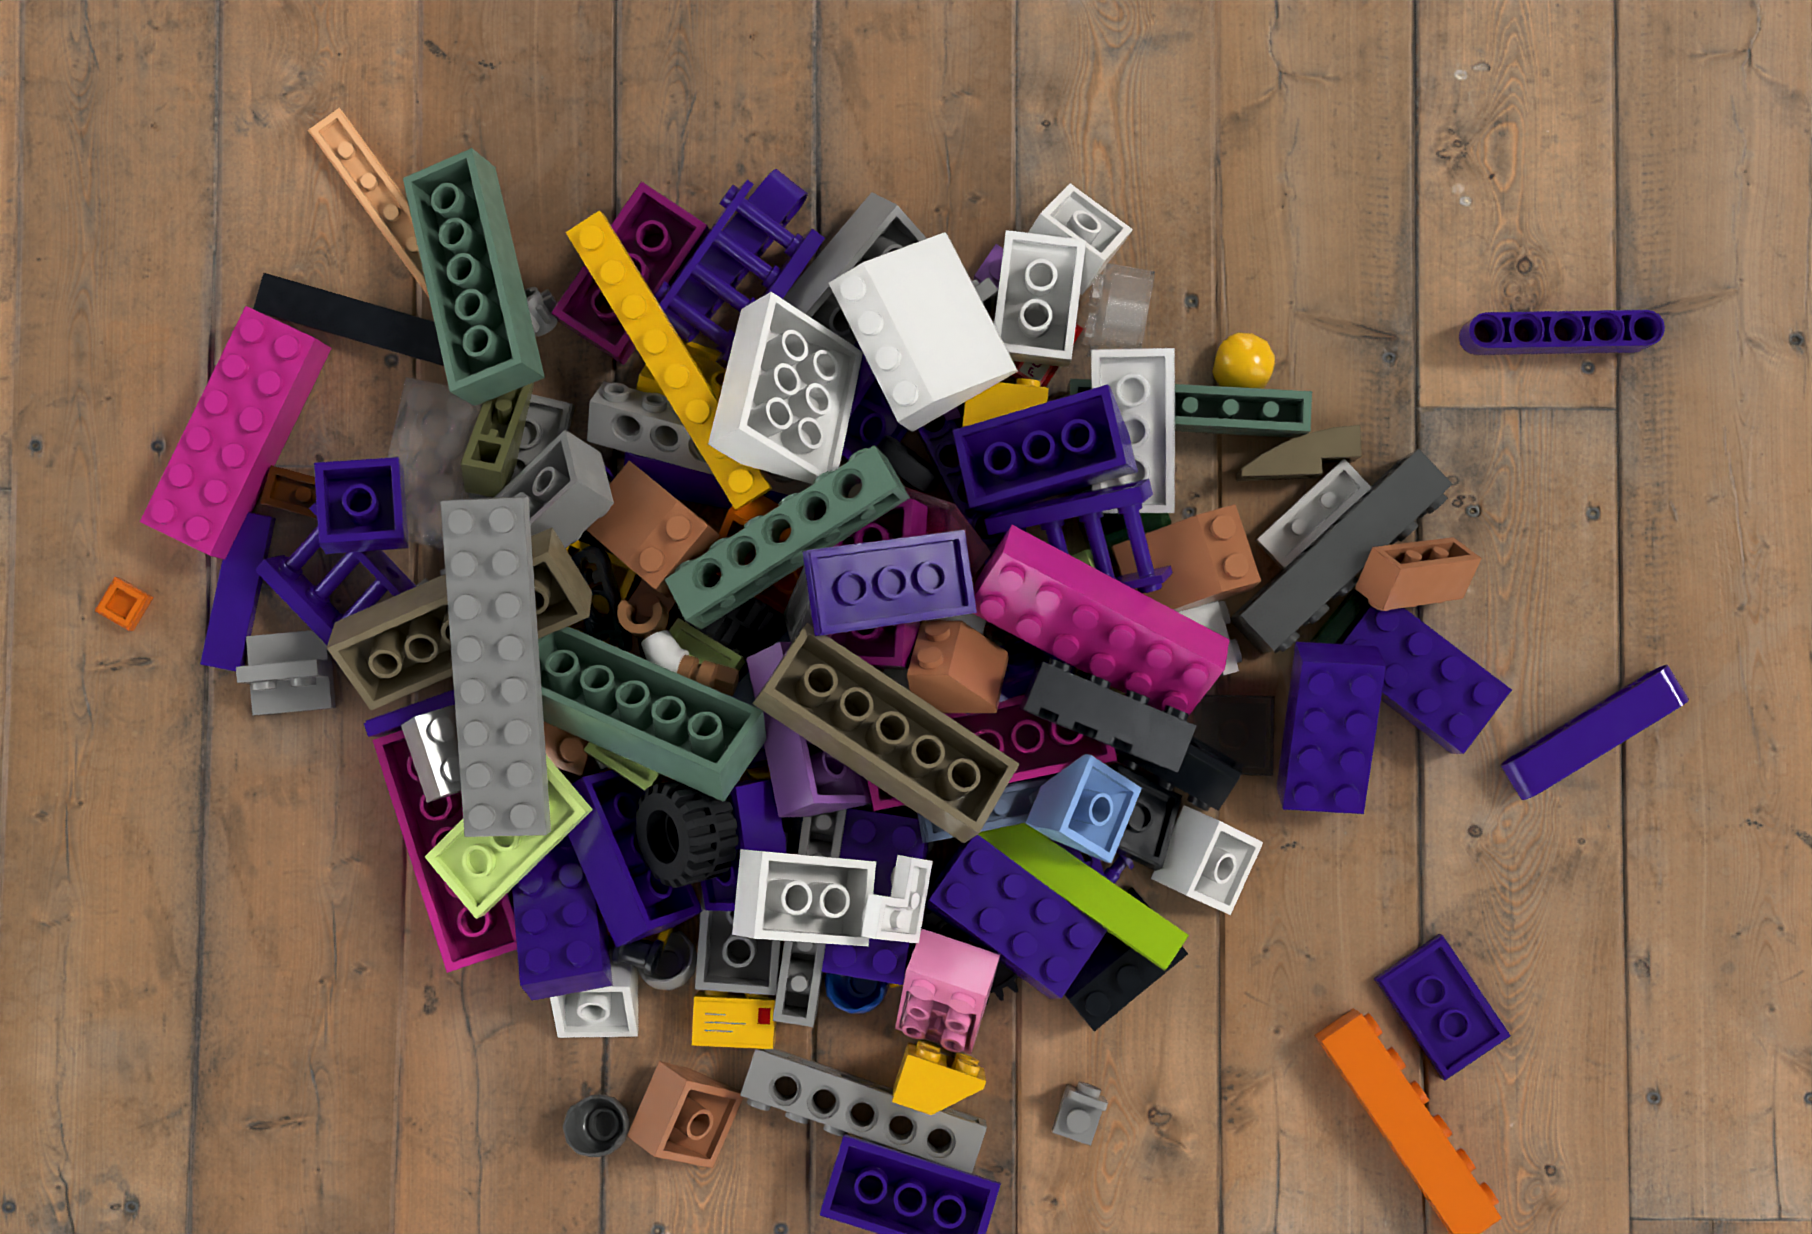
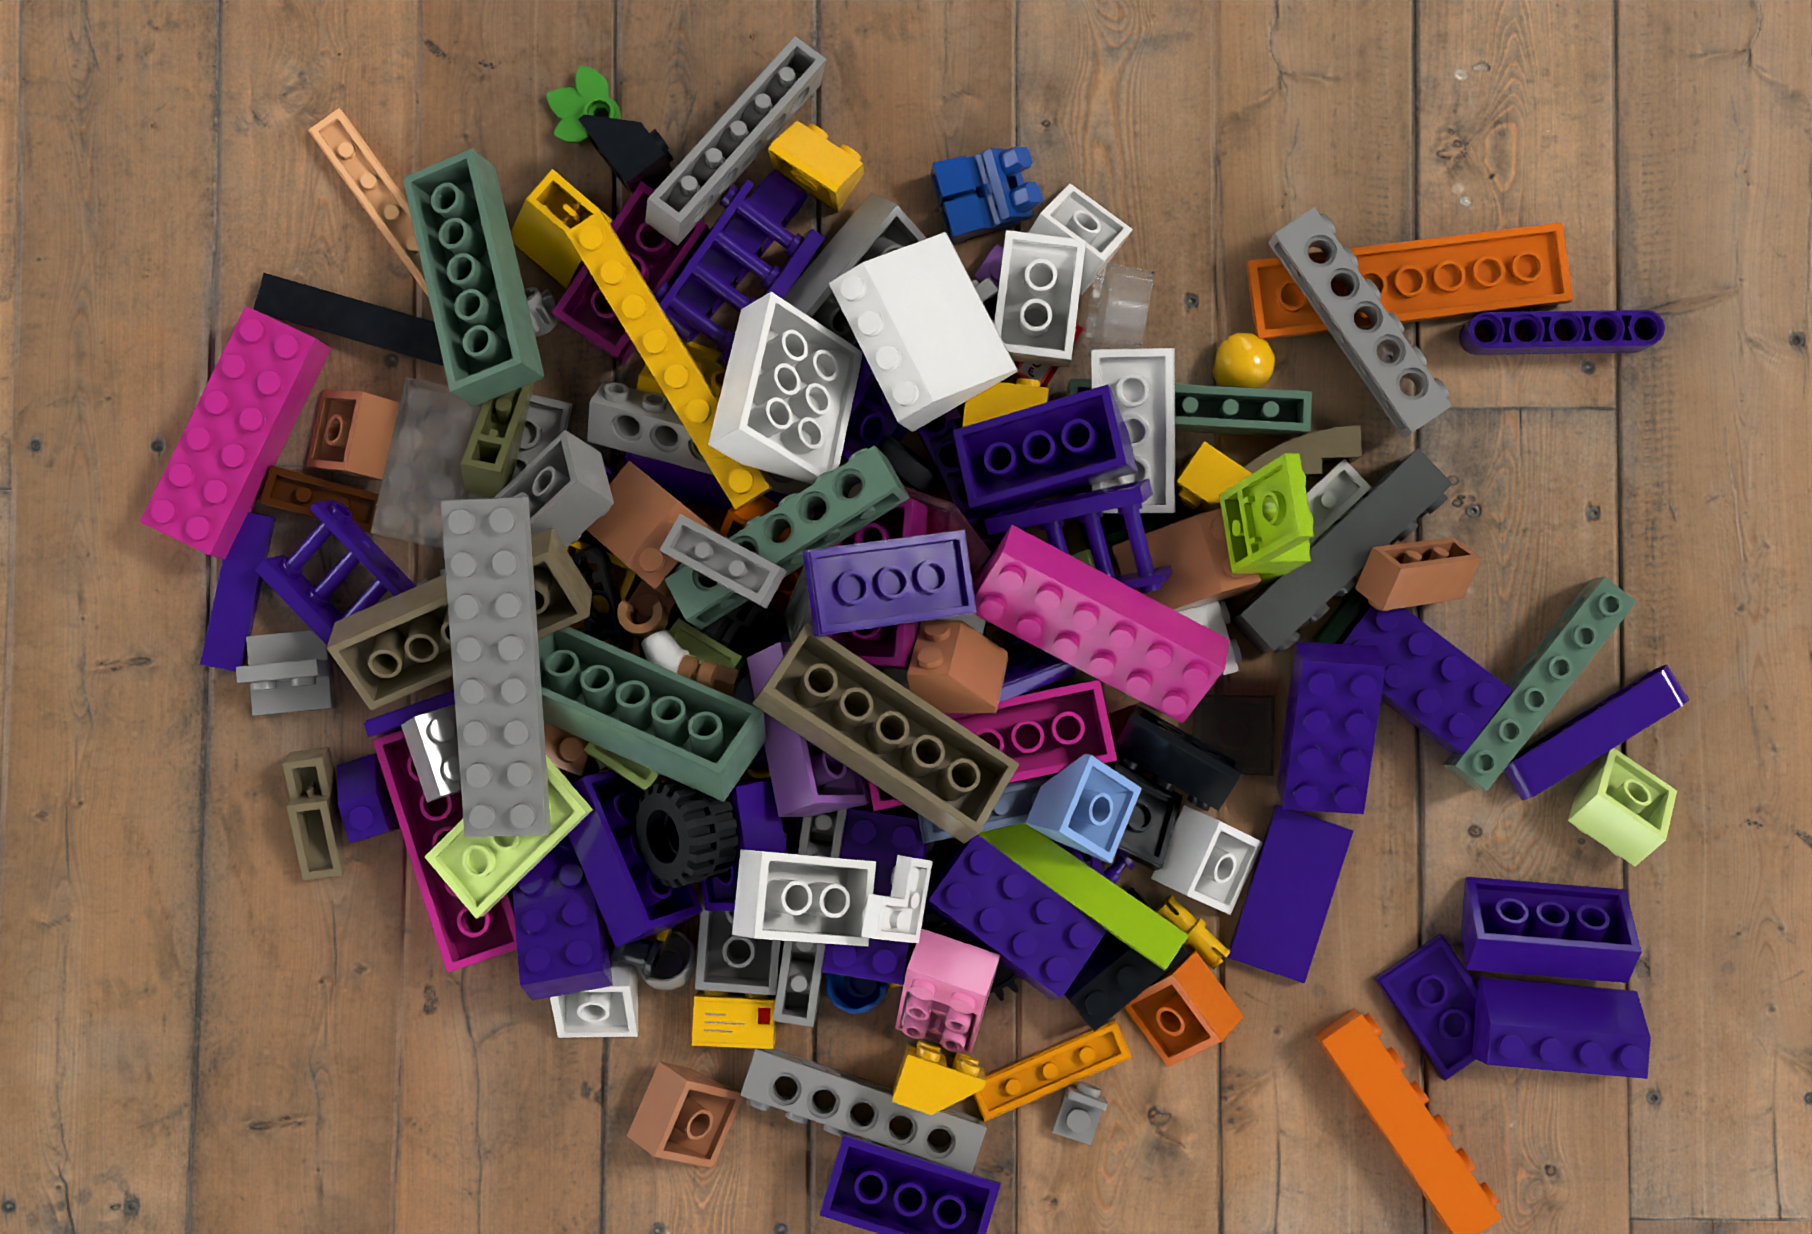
(124, 604): orange tile -> none
(314, 812): none -> dark tan slope
(353, 433): none -> nougat slope
(361, 505): dark purple brick -> none
(364, 799): none -> dark purple slope
(542, 226): none -> yellow slope
(586, 99): none -> bright green plate
(596, 1125): dark grey hair -> none
(629, 150): none -> black slope
(723, 561): none -> light grey plate
(735, 141): none -> light grey brick
(816, 163): none -> yellow slope
(1001, 191): none -> blue hips
(1051, 1069): none -> light orange tile
(1108, 716): black wedge -> none
(1184, 1011): none -> orange slope
(1199, 937): none -> yellow pin
(1205, 477): none -> yellow slope
(1268, 521): none -> lime bracket
(1289, 894): none -> dark purple tile
(1360, 345): none -> light grey brick
(1426, 279): none -> orange plate
(1543, 681): none -> sand green brick
(1548, 930): none -> dark purple slope
(1560, 1028): none -> dark purple slope
(1624, 807): none -> yellowish green slope

